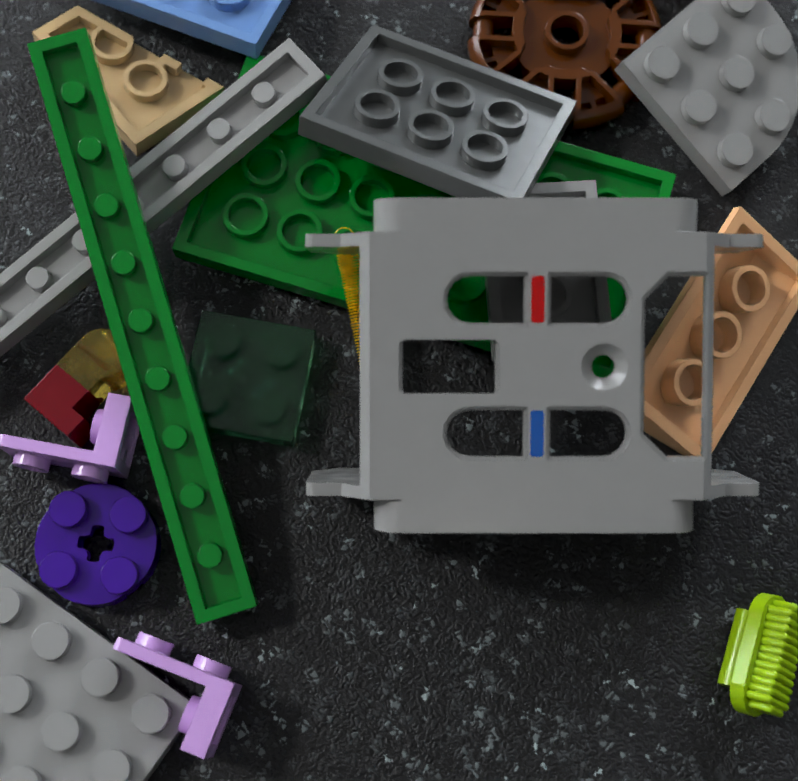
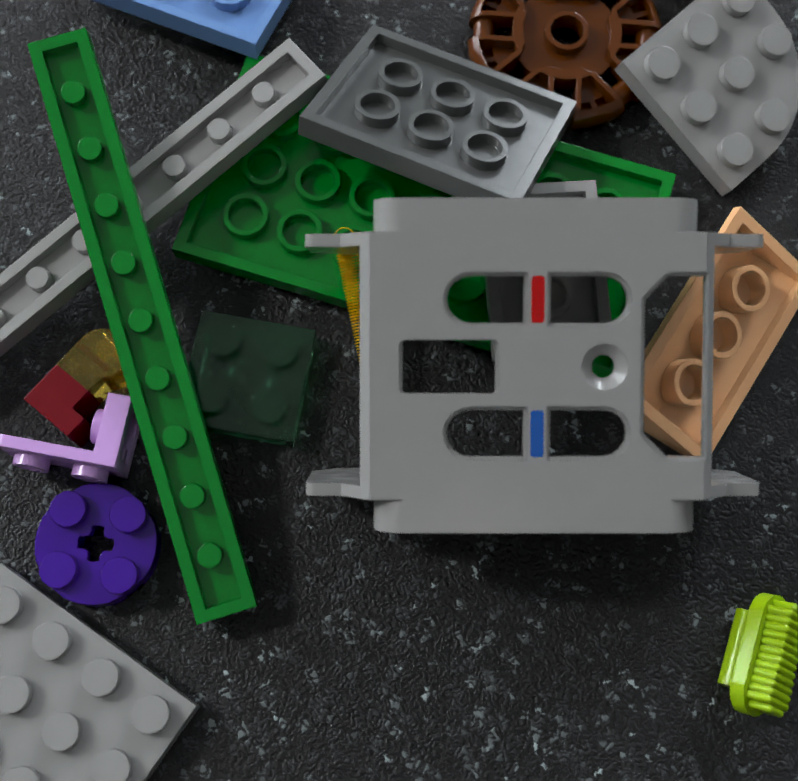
(145, 91): tan wing -> none
(203, 716): lavender bracket -> none

